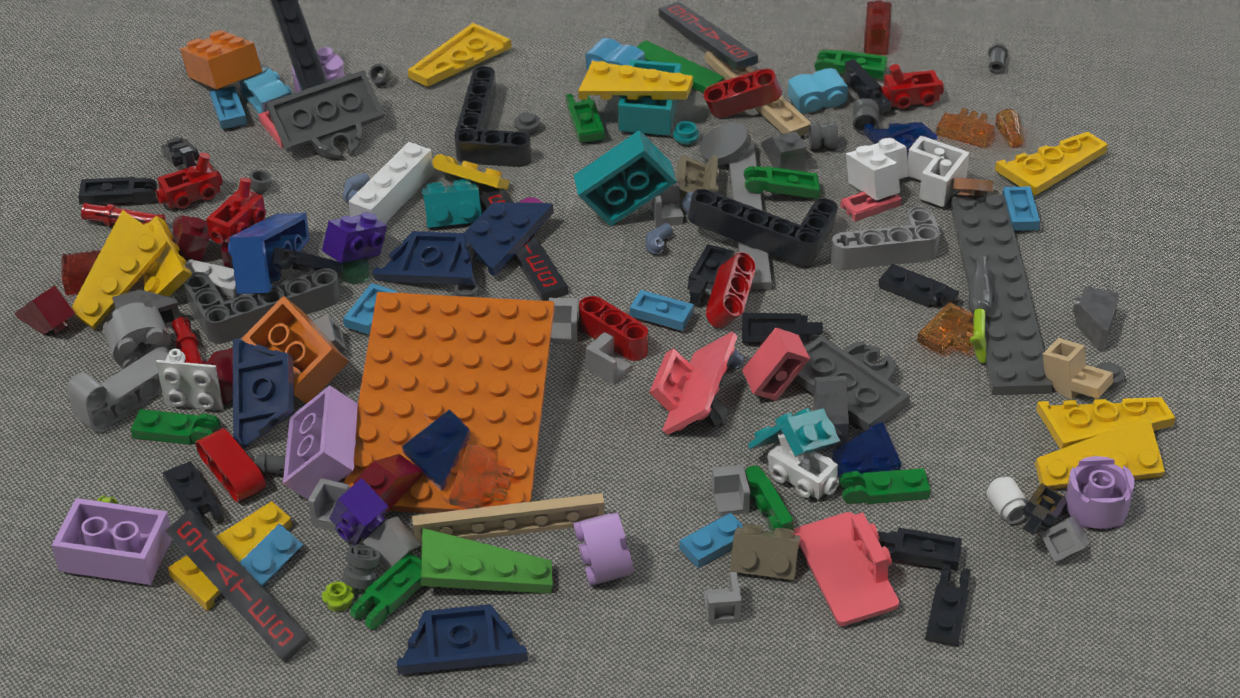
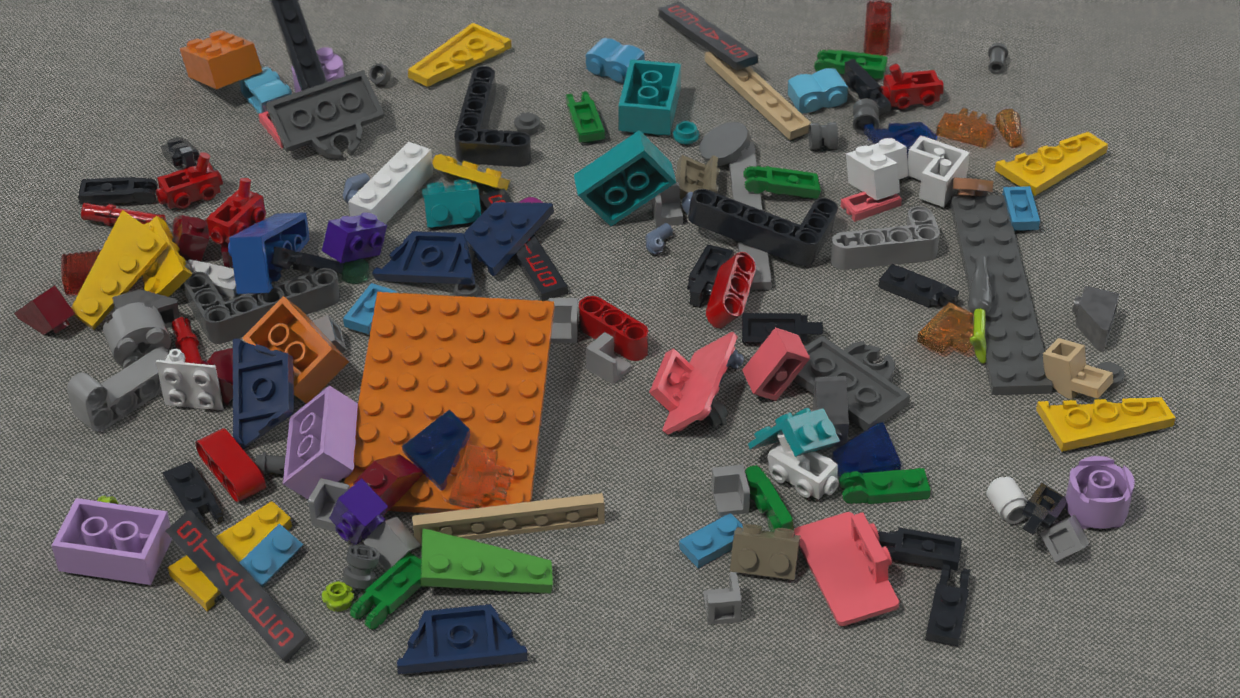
(173, 426): green hinge -> none
(228, 107): dark azure plate -> none
(260, 180): dark grey hinge -> none
(603, 548): lavender brick -> none
(635, 82): yellow wing -> none
(661, 310): dark azure plate -> none
(701, 76): green tile -> none
(742, 93): red beam -> none
(786, 151): flat silver slope -> none
(1128, 445): yellow wing -> none

